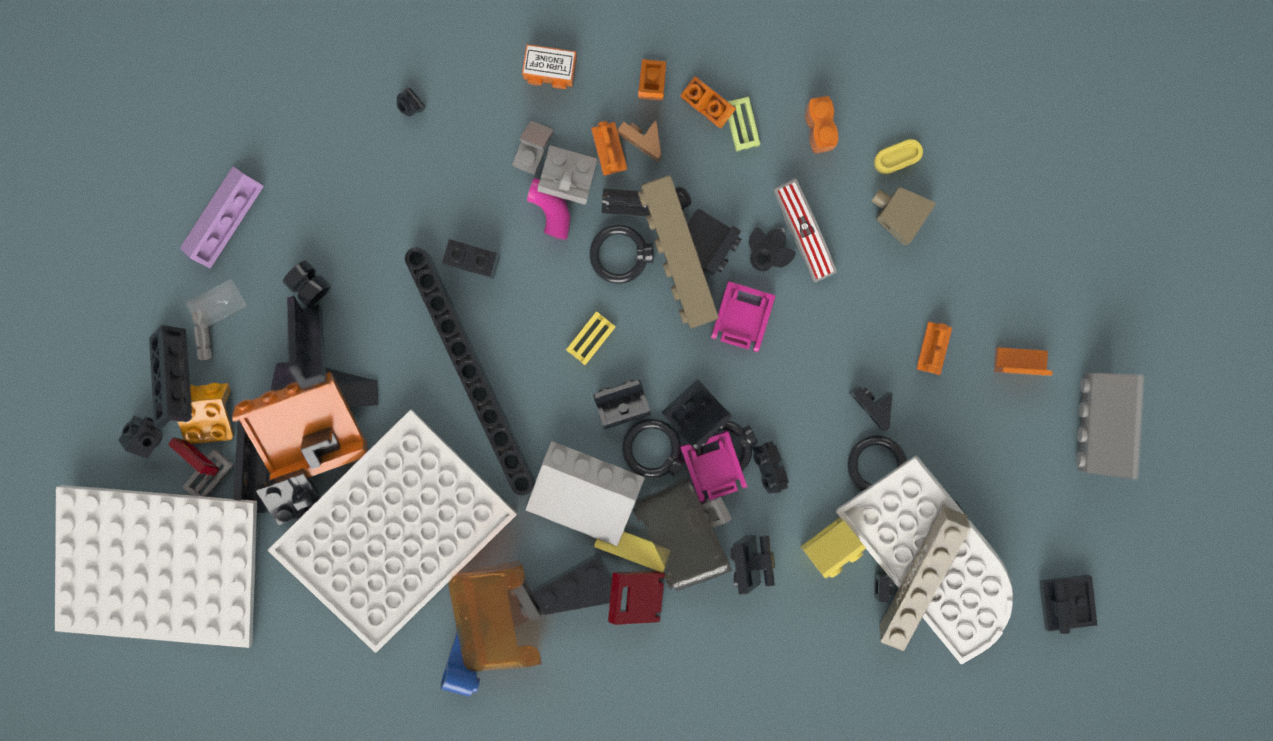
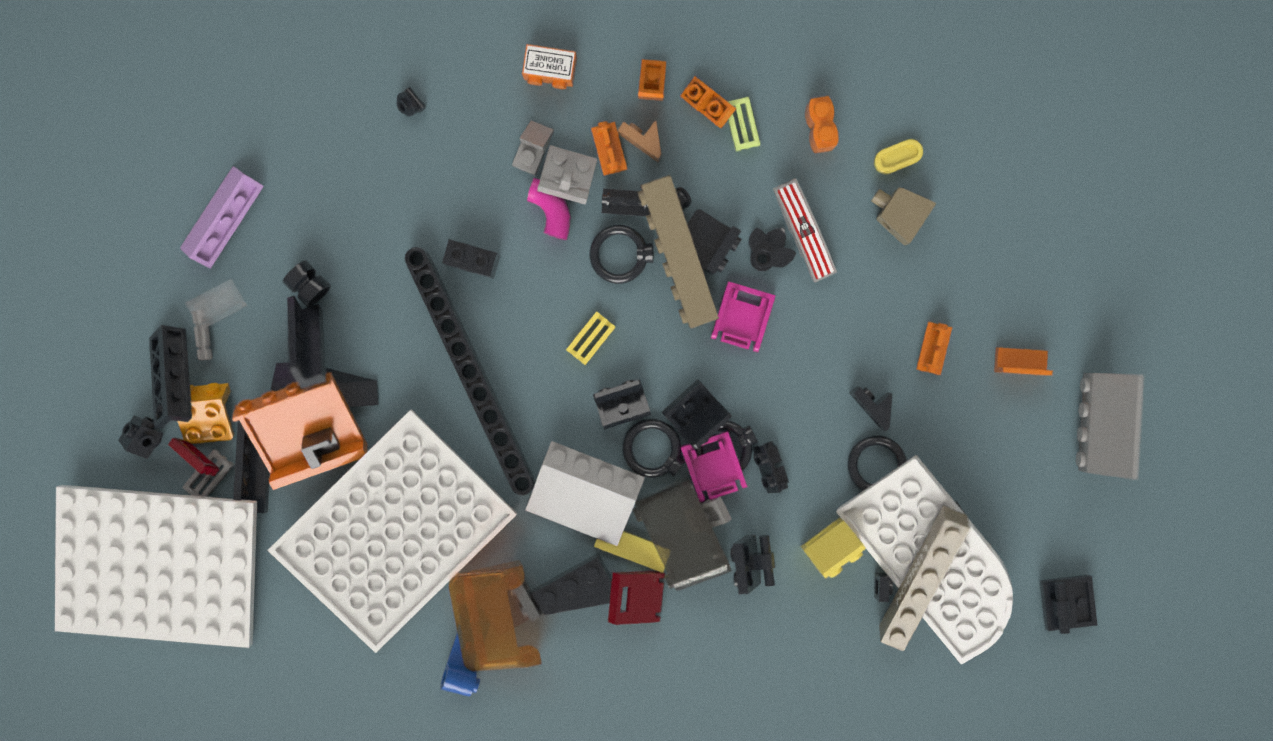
(288, 495): black hinge -> none

